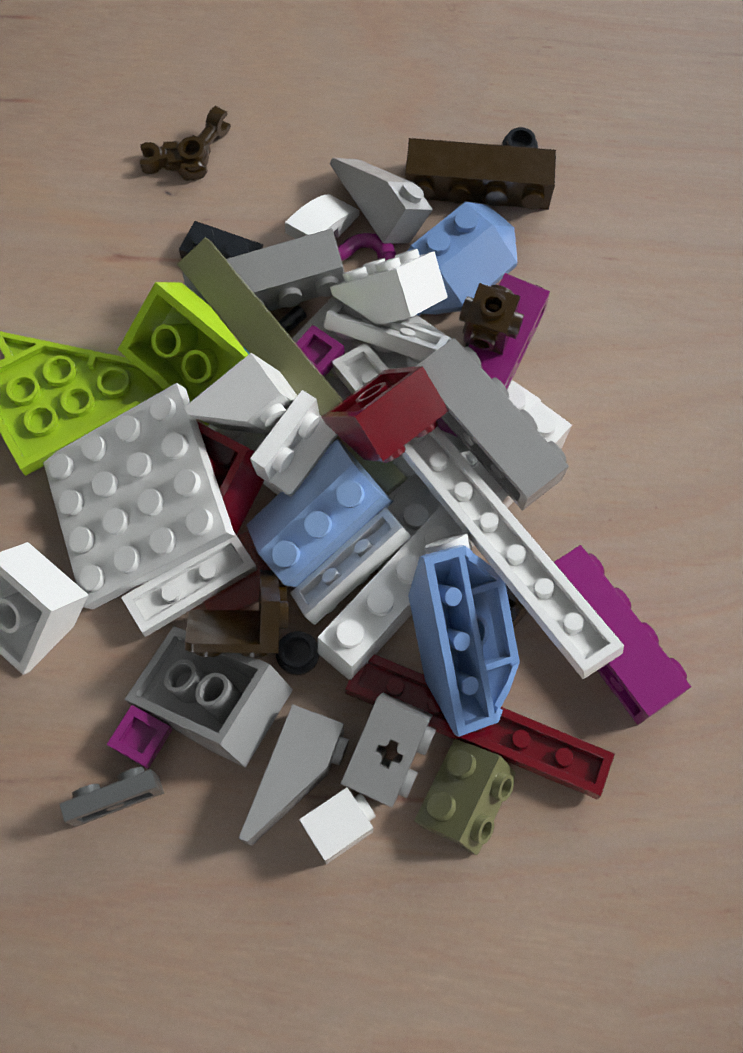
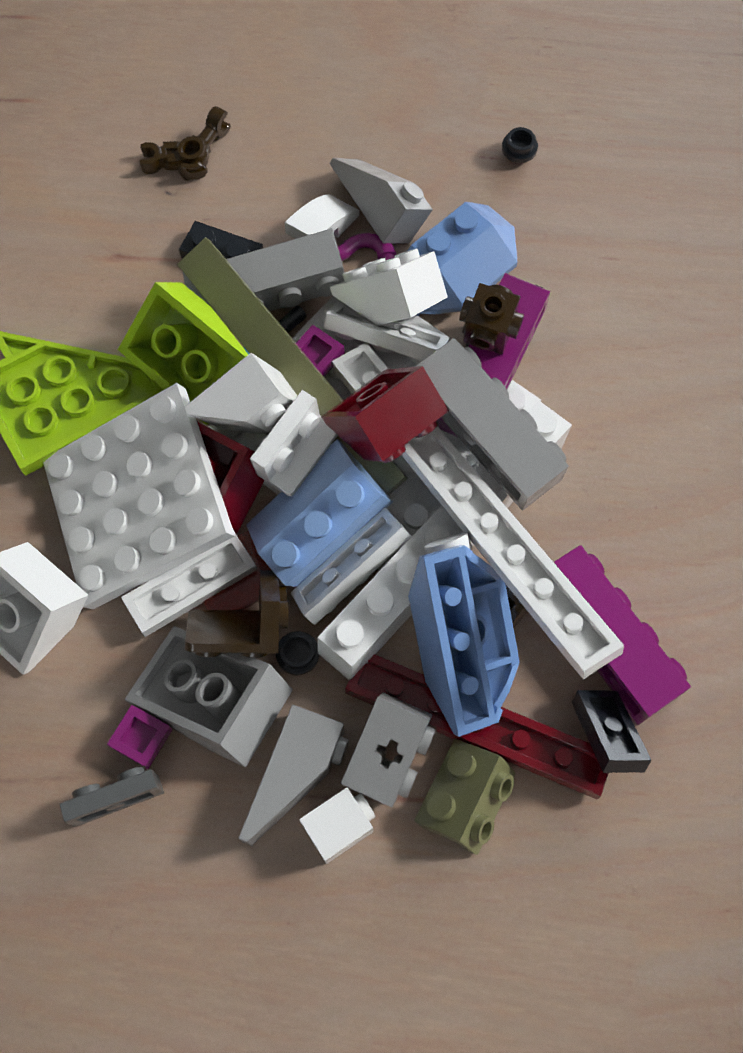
(482, 173): dark brown brick -> none
(611, 732): none -> black plate

